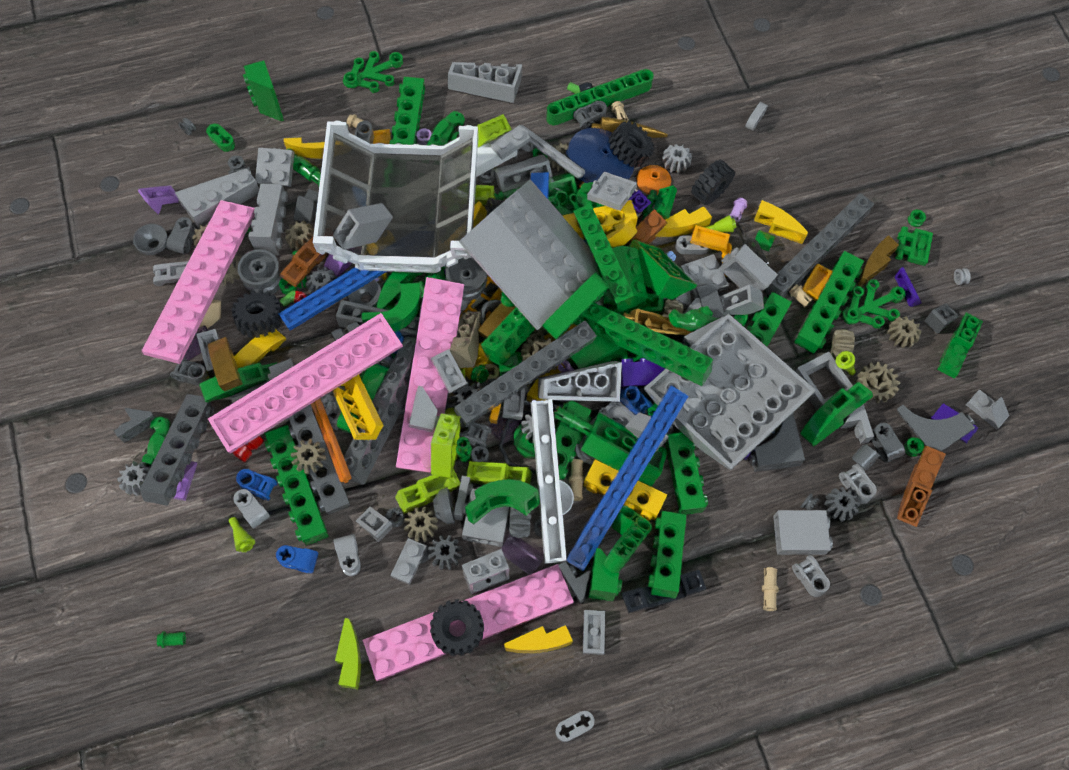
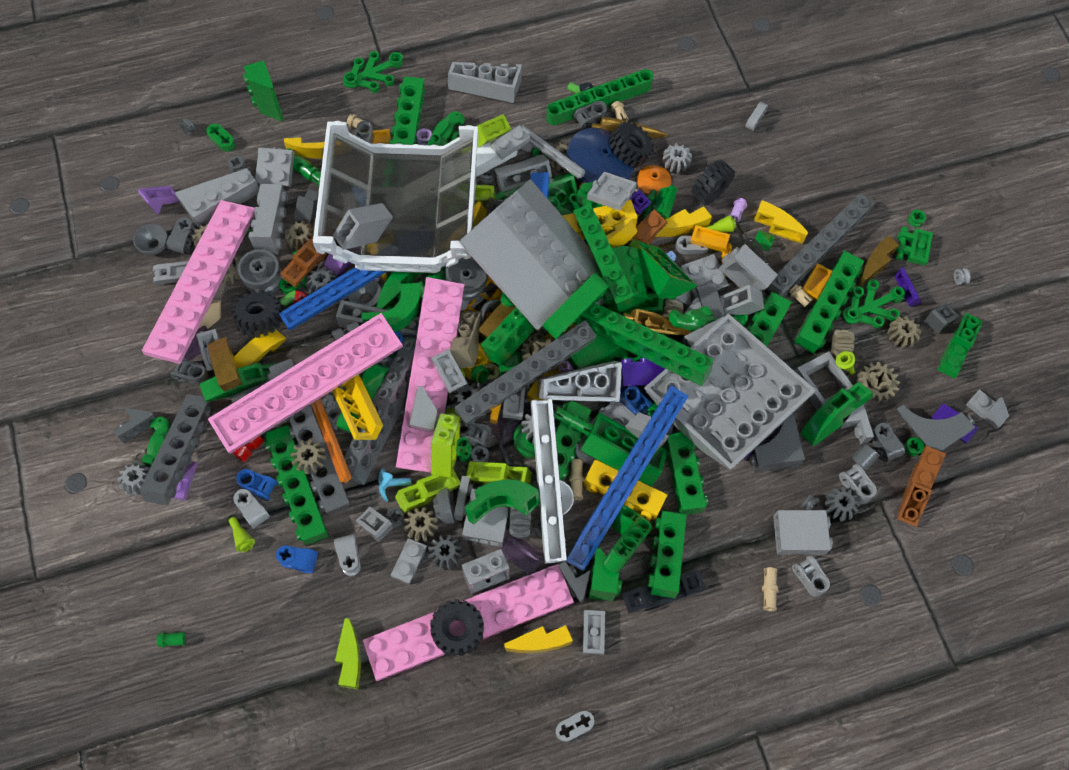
(385, 479): none -> medium azure plant

